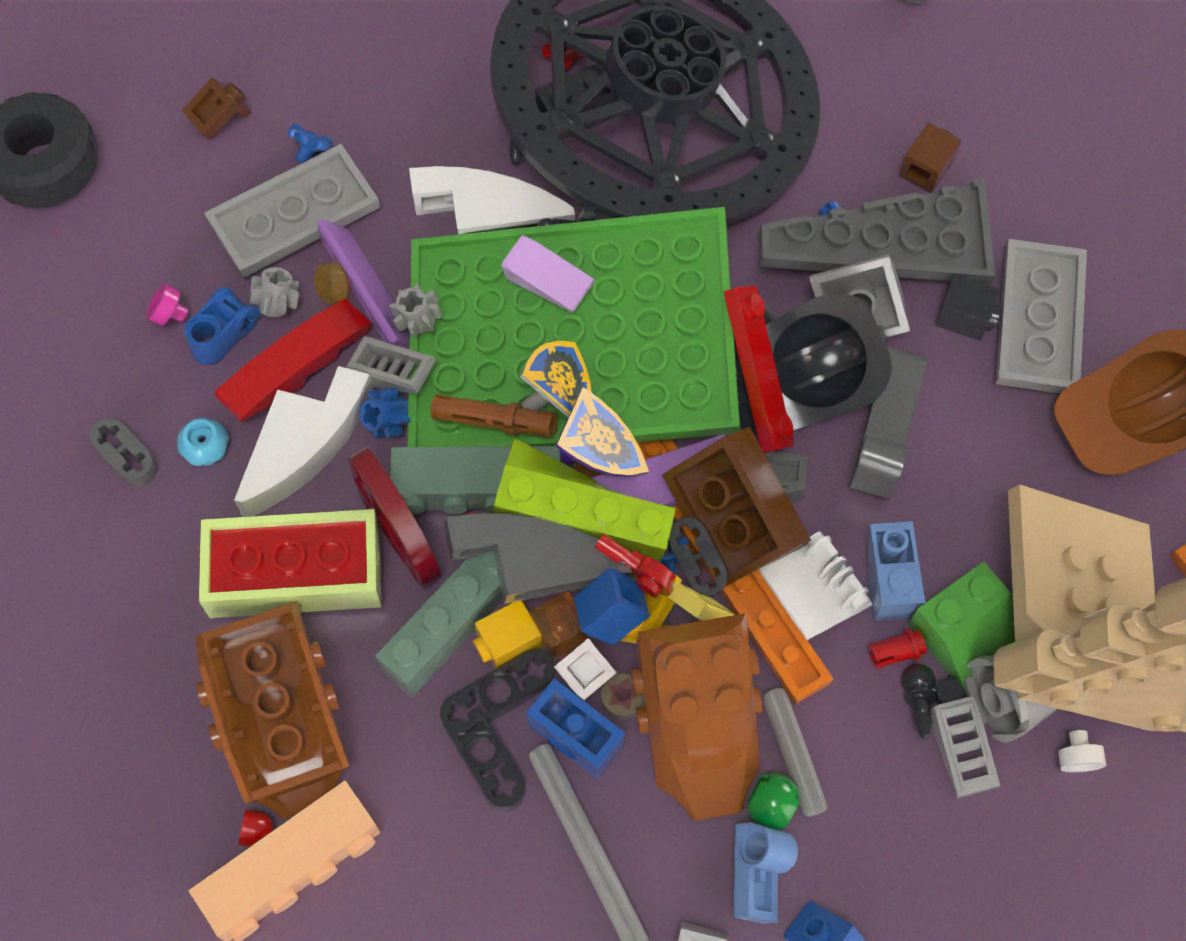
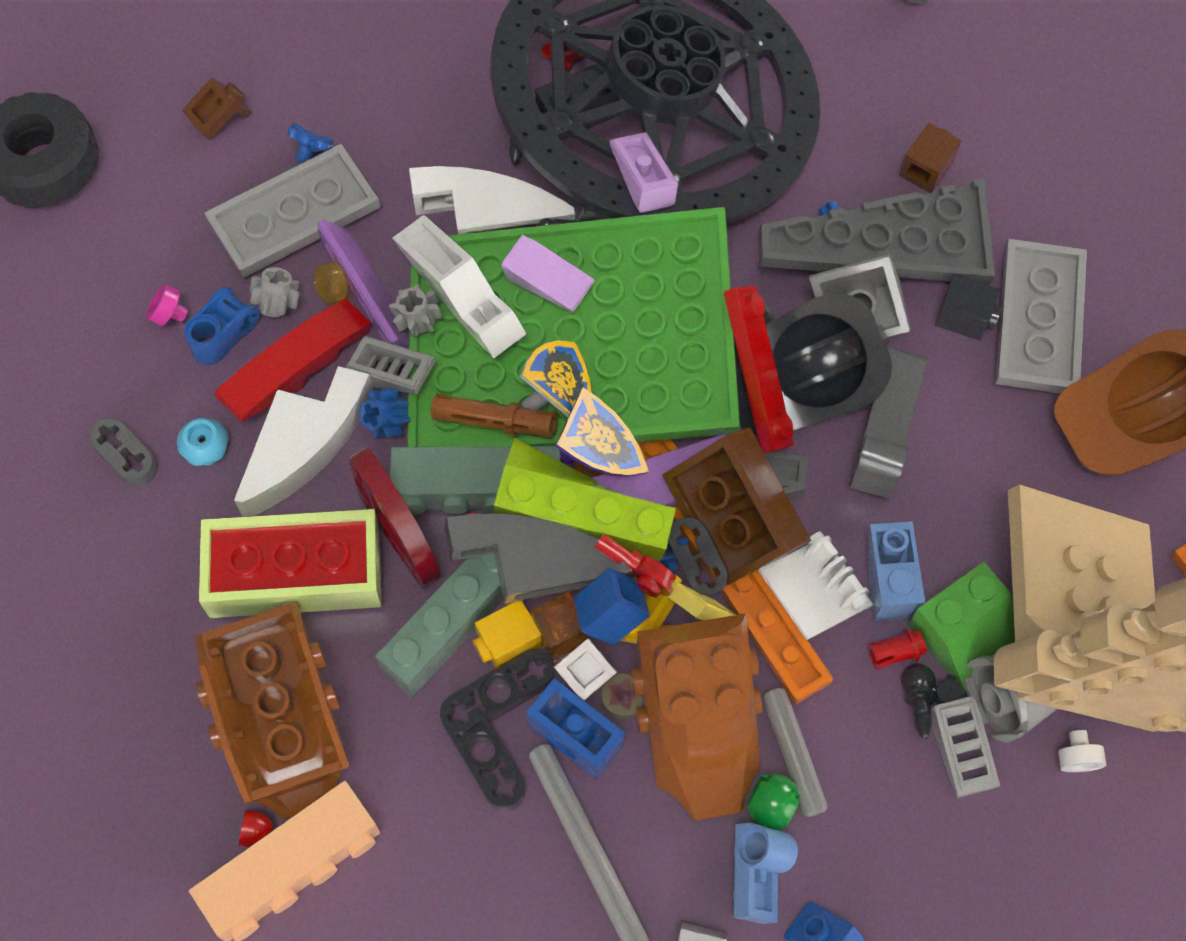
(460, 285): none -> white slope
(644, 172): none -> lavender slope

